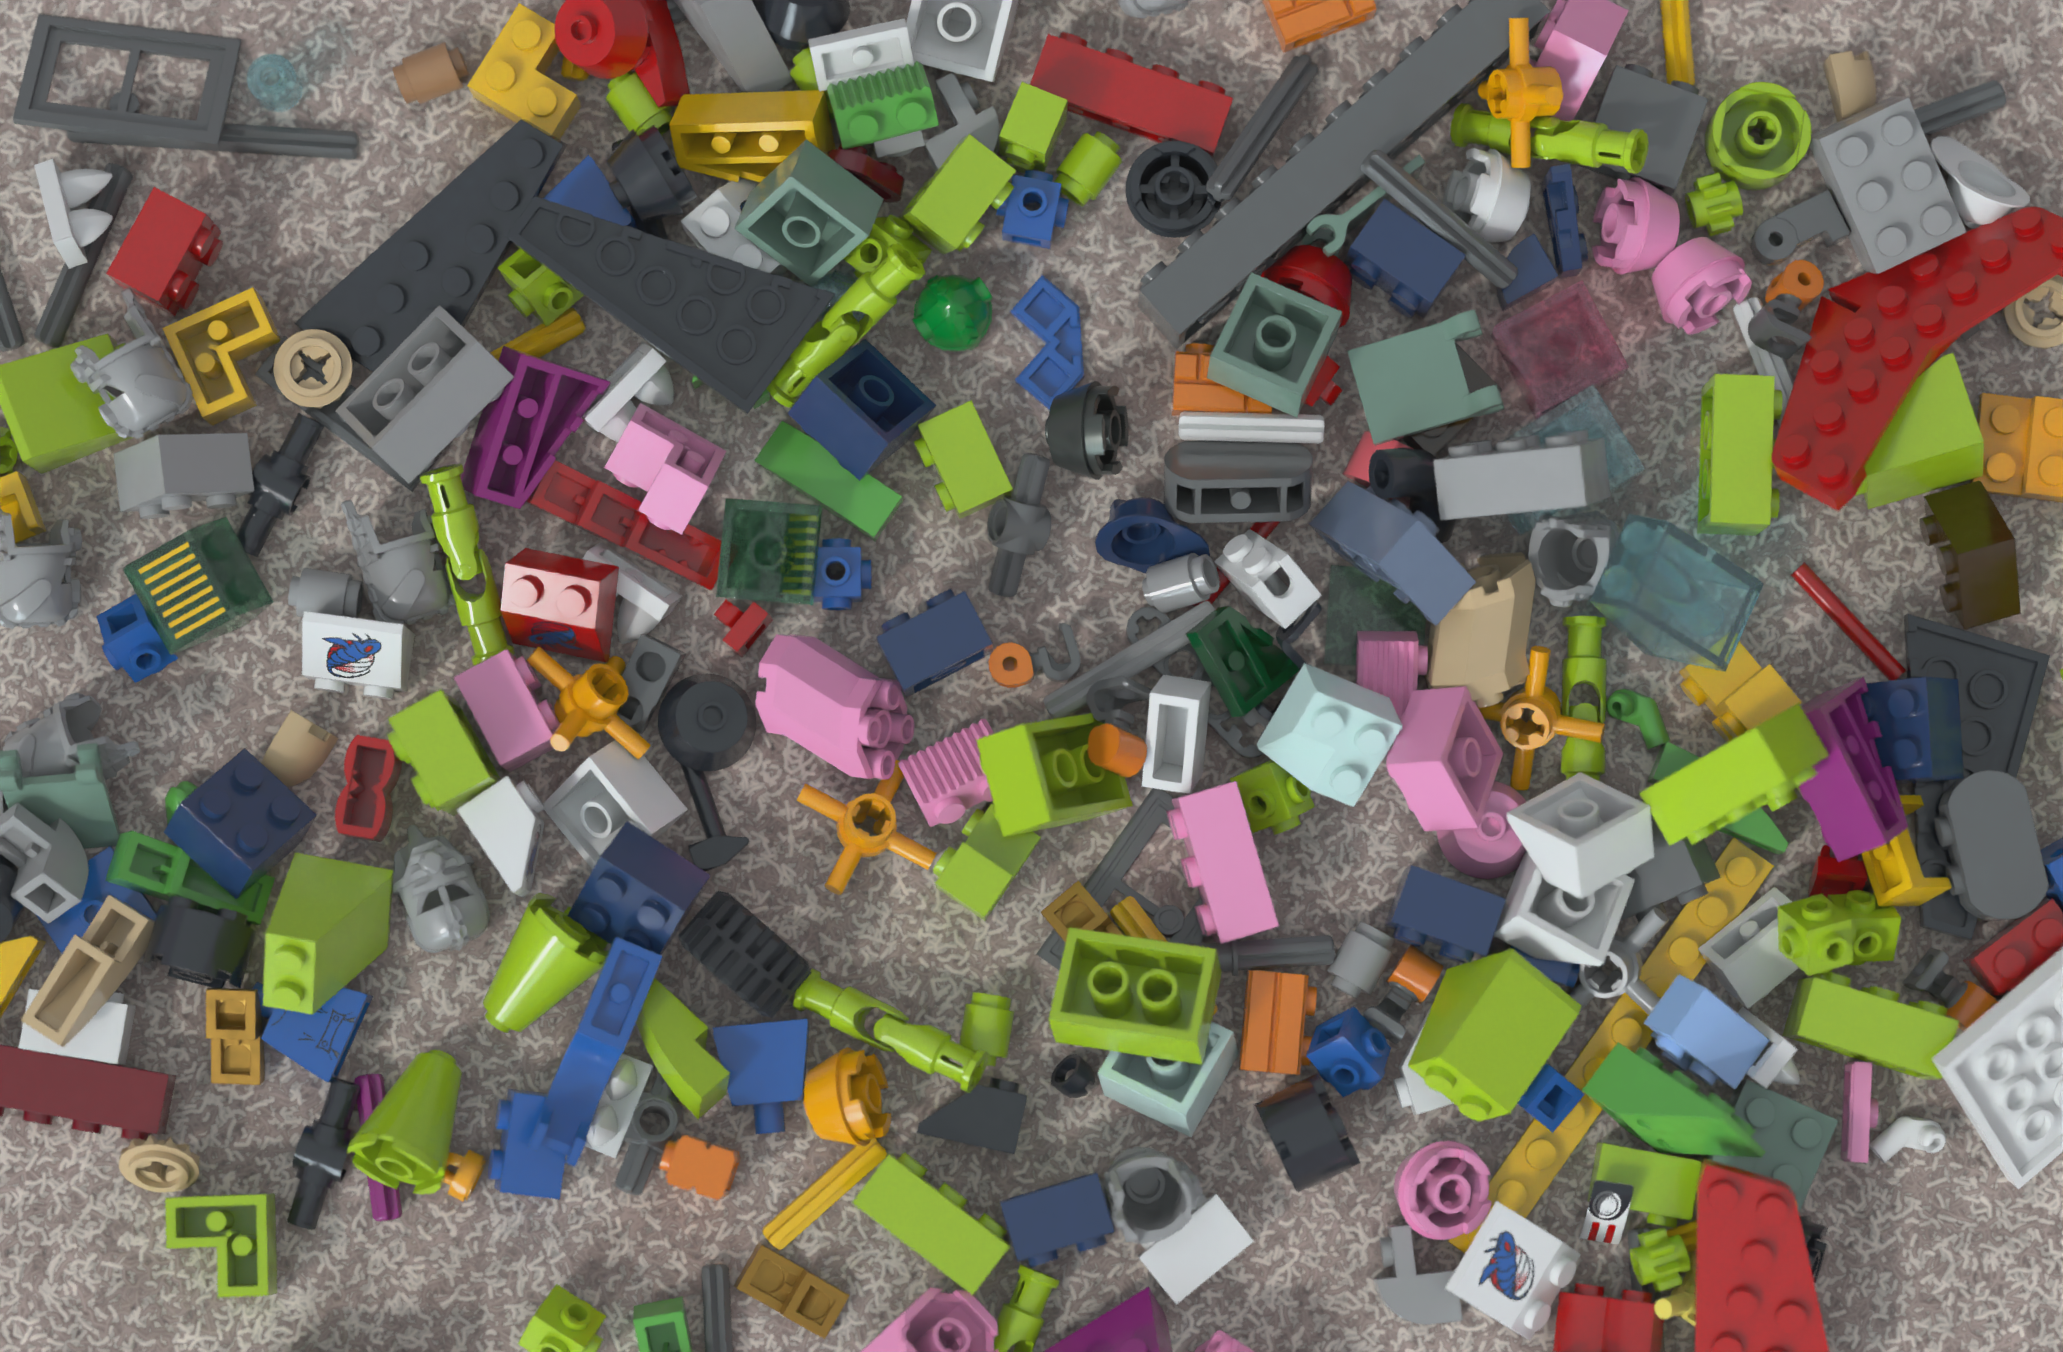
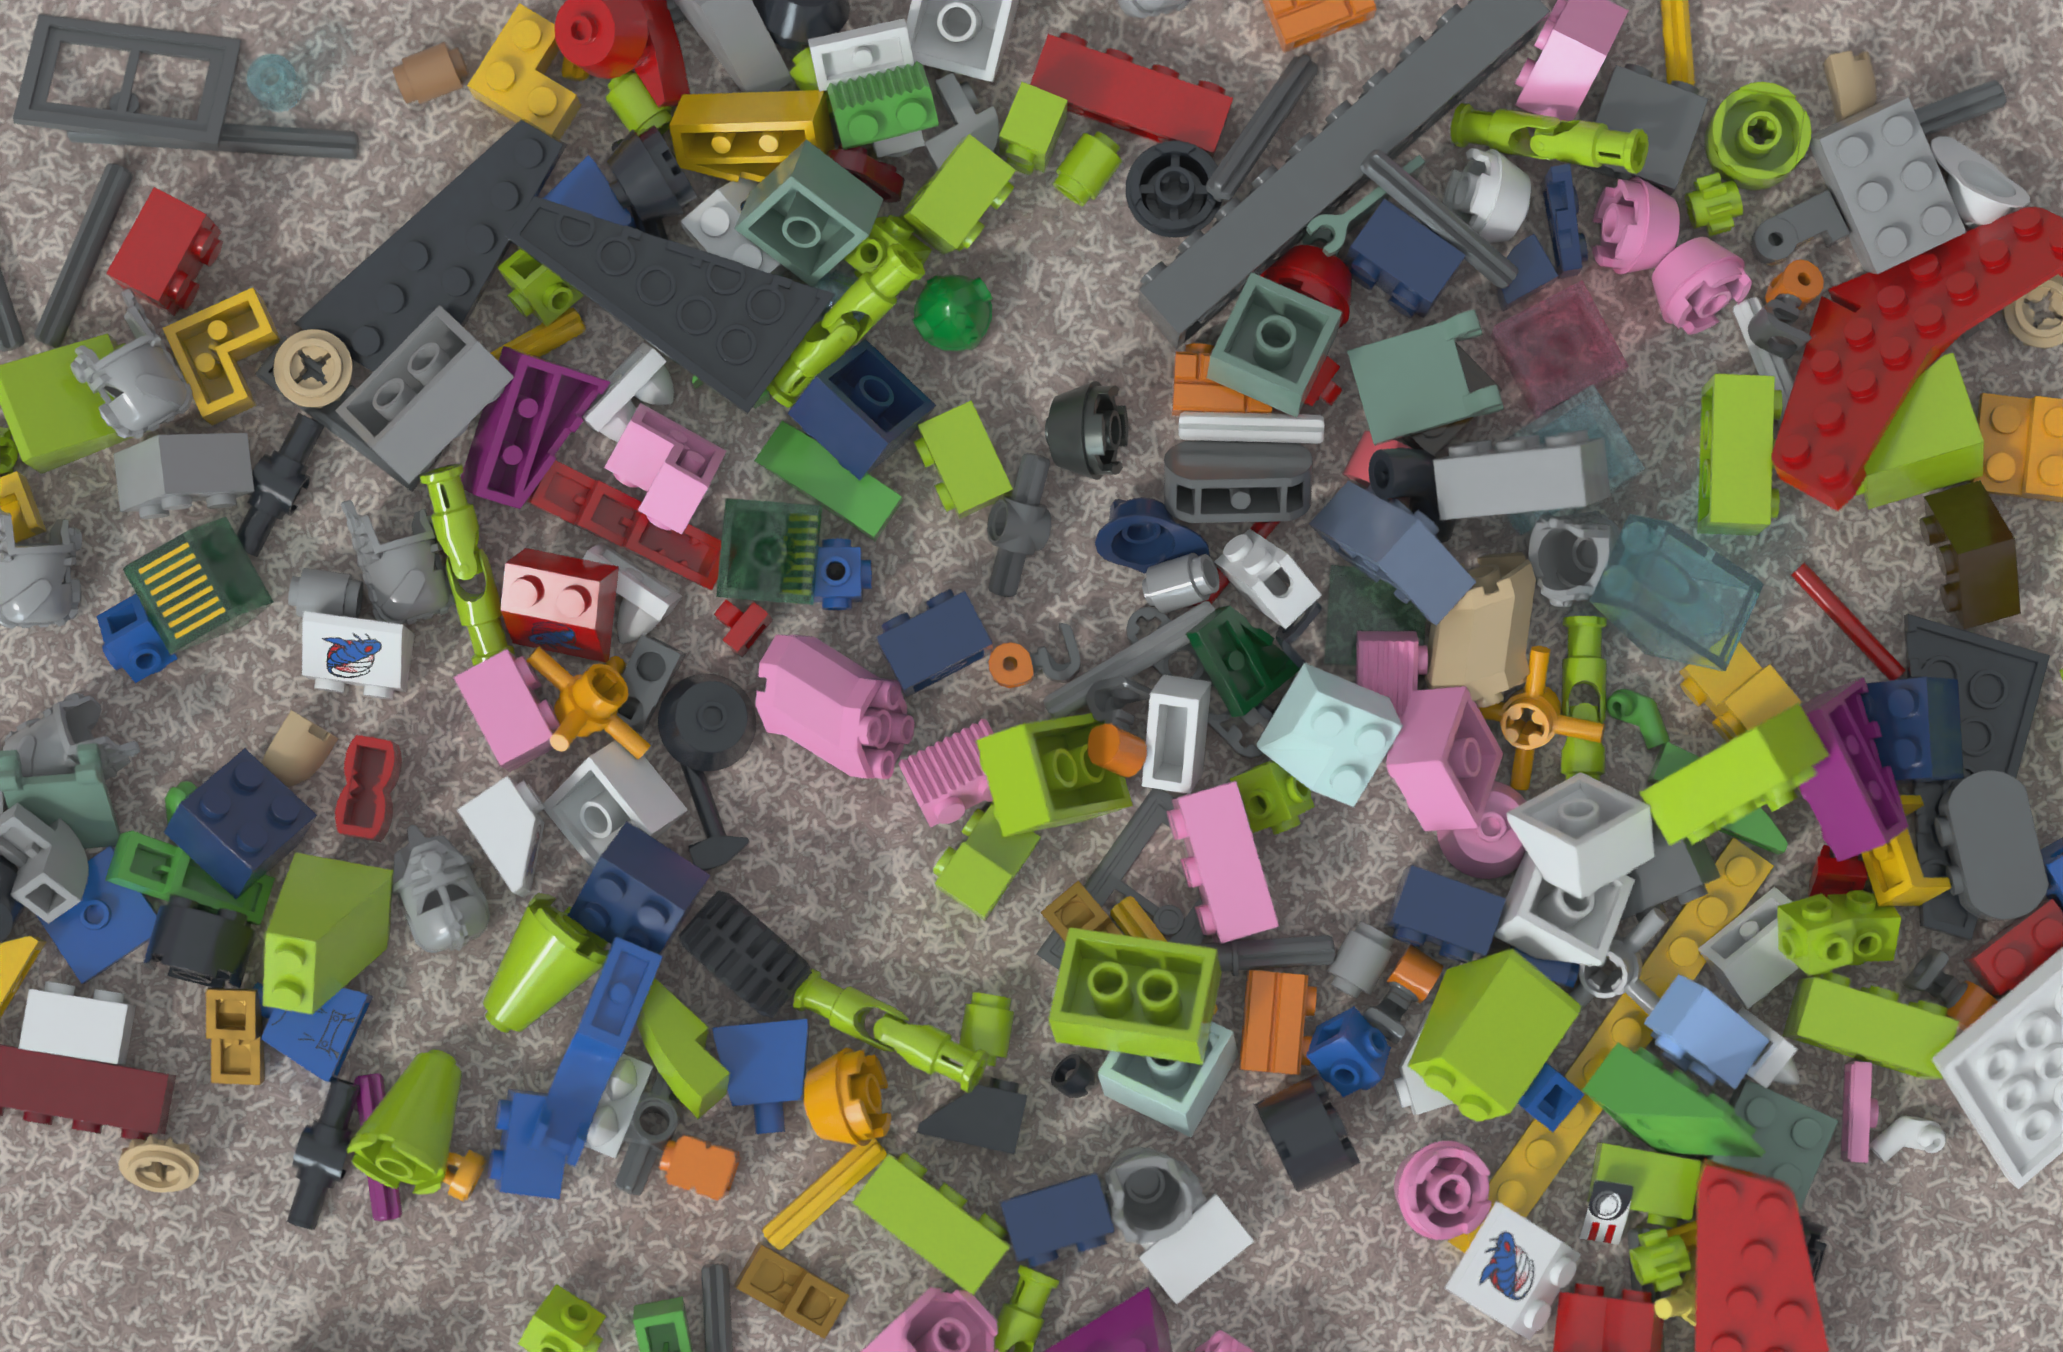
(61, 194): white tile -> none
(89, 971): tan slope -> none
(239, 1228): lime brick -> none
(443, 751): lime brick -> none
(858, 842): light orange bar -> none
(1037, 226): blue brick -> none
(1057, 323): blue tile -> none
(1410, 1294): light grey brick -> none
(1521, 92): light orange bar -> none

